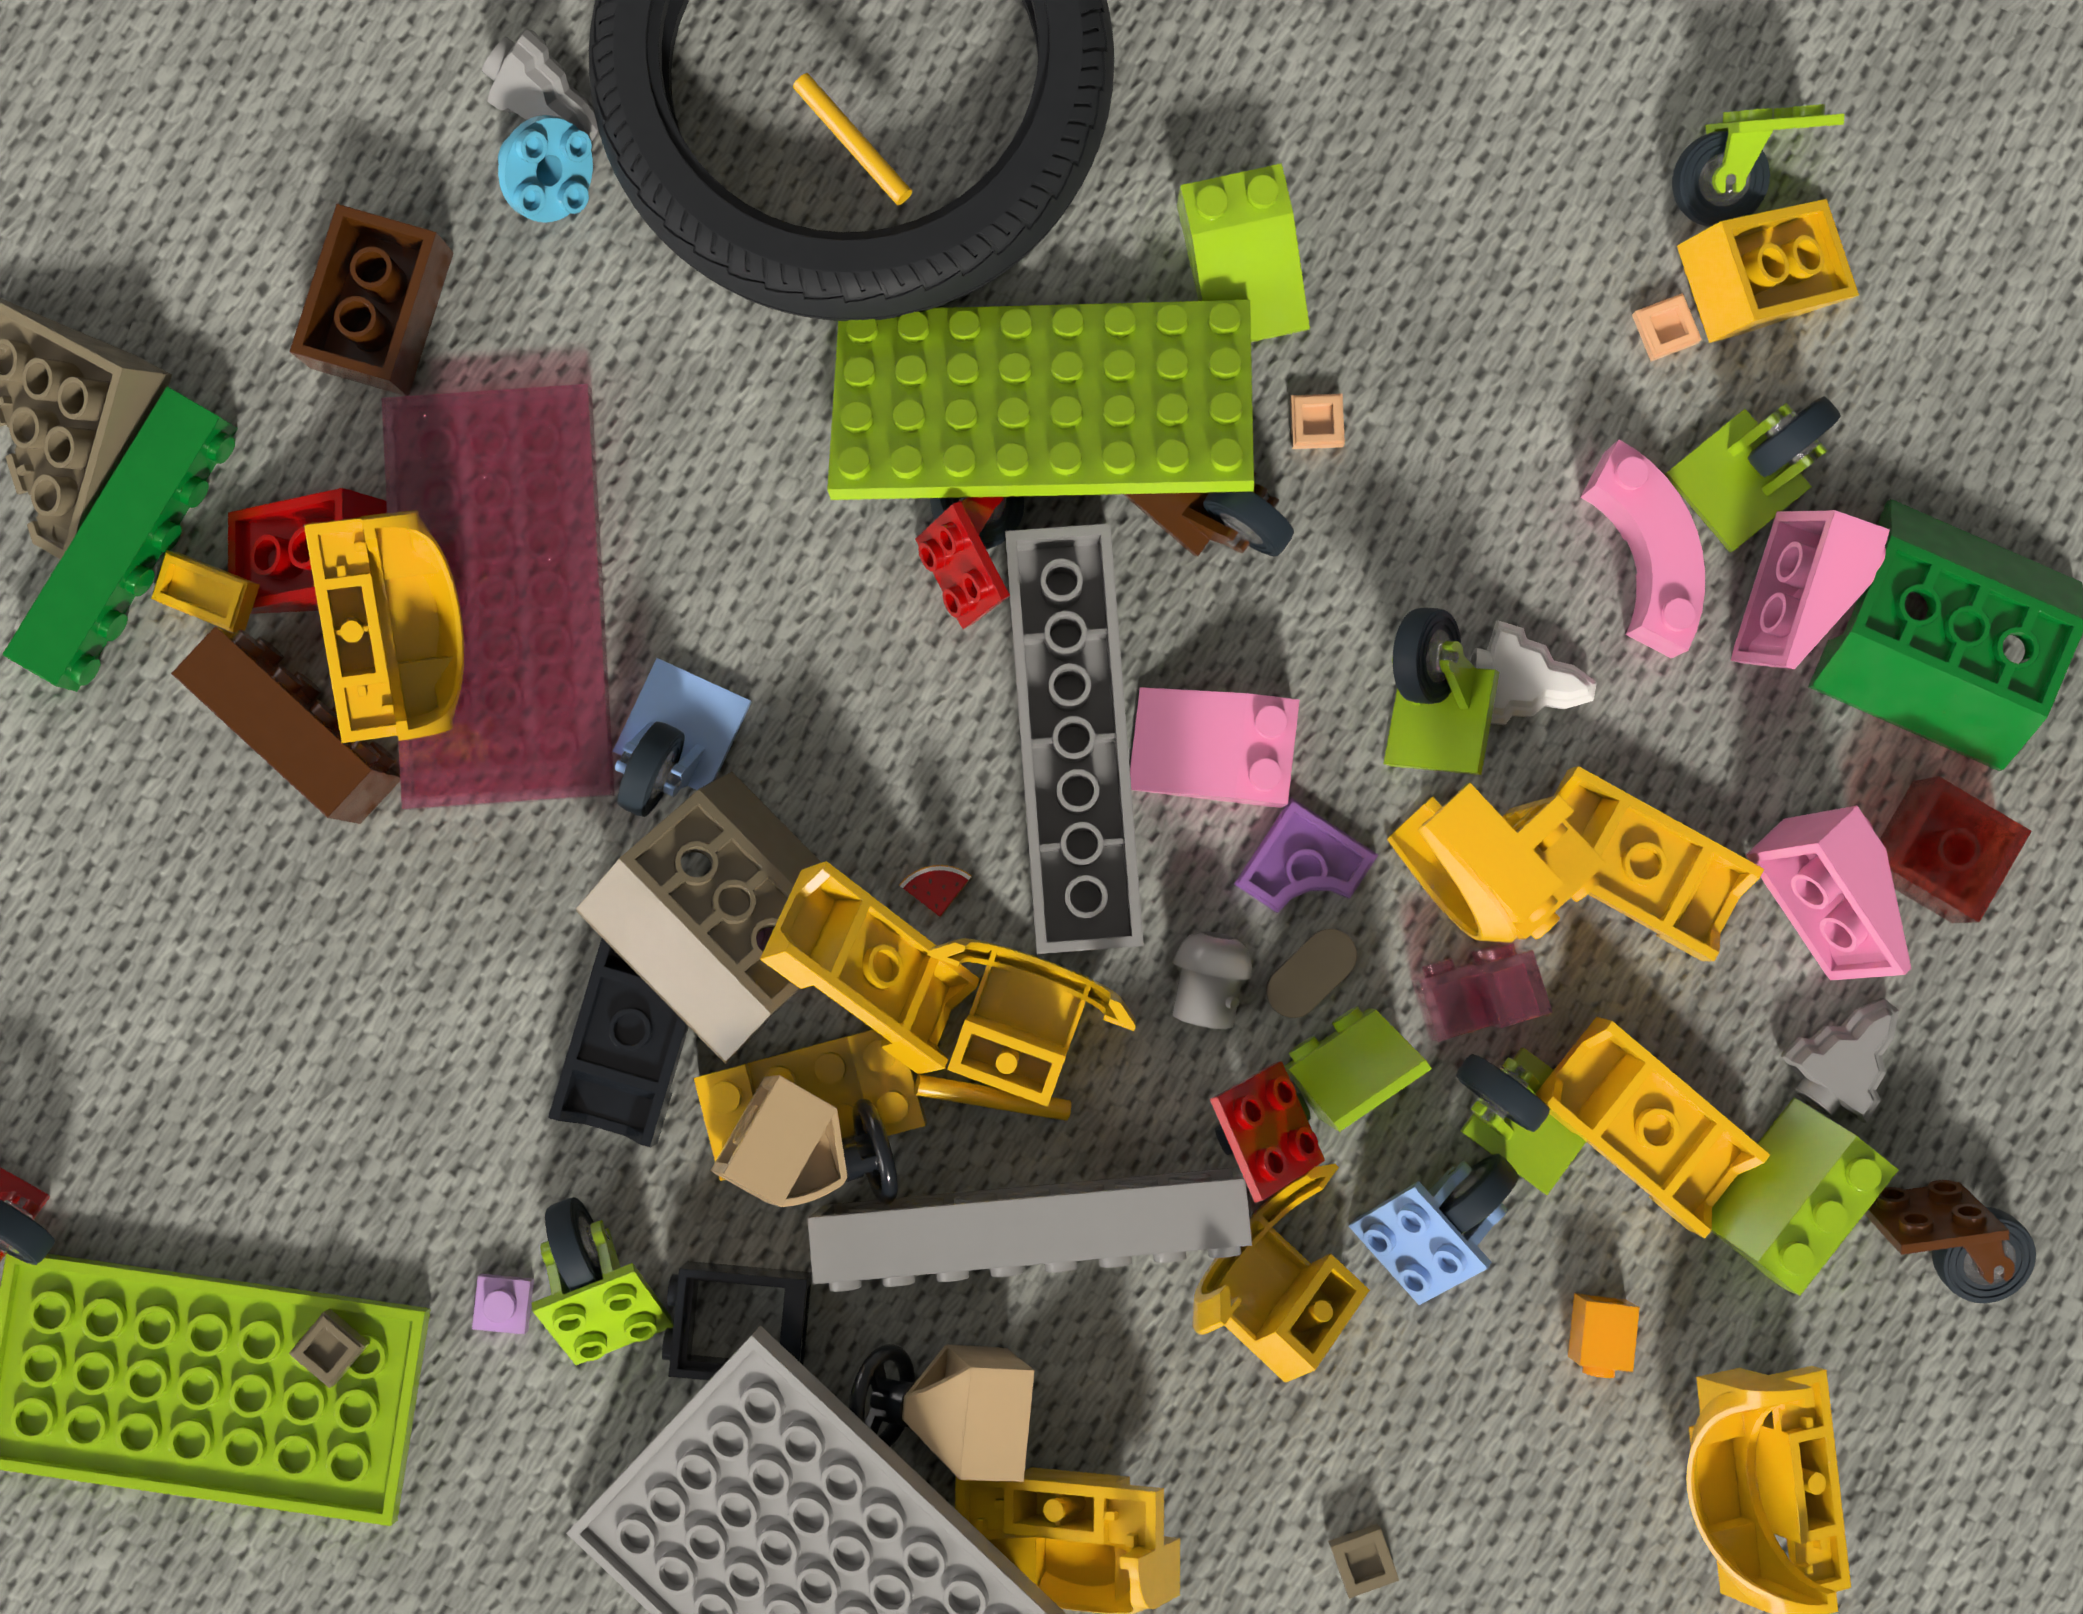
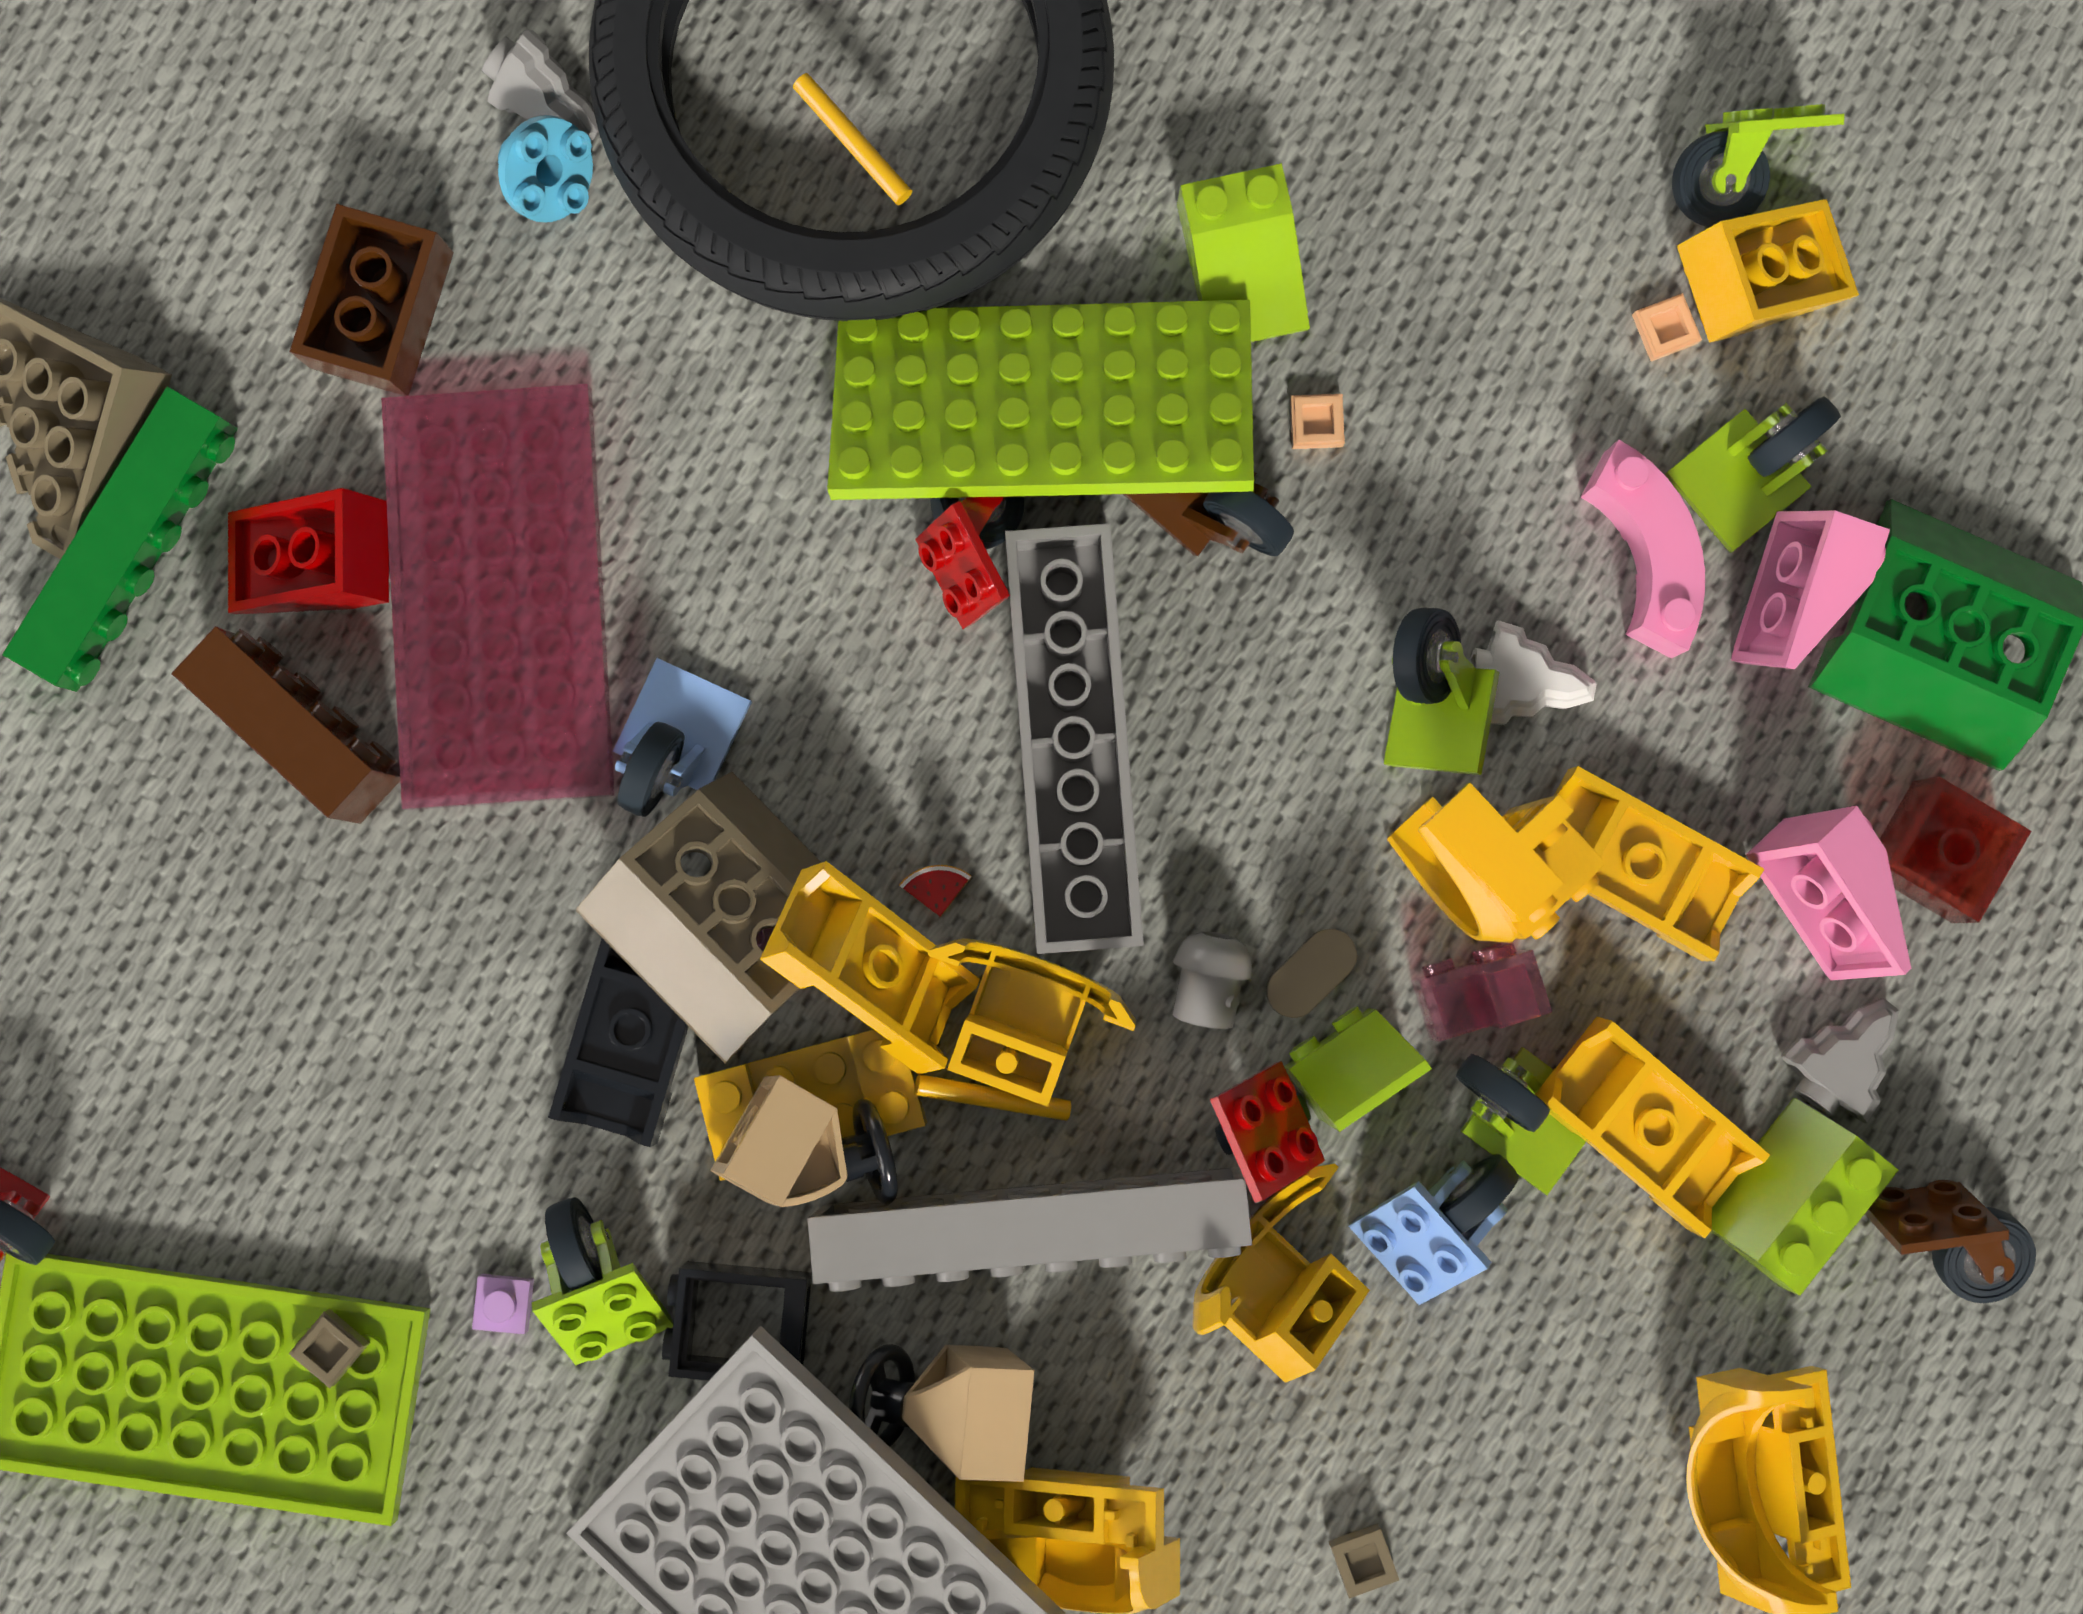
(205, 591): yellow tile -> none
(386, 620): yellow piece -> none
(1214, 745): bright pink slope -> none
(1303, 856): medium lavender tile -> none
(1603, 1334): light orange brick -> none

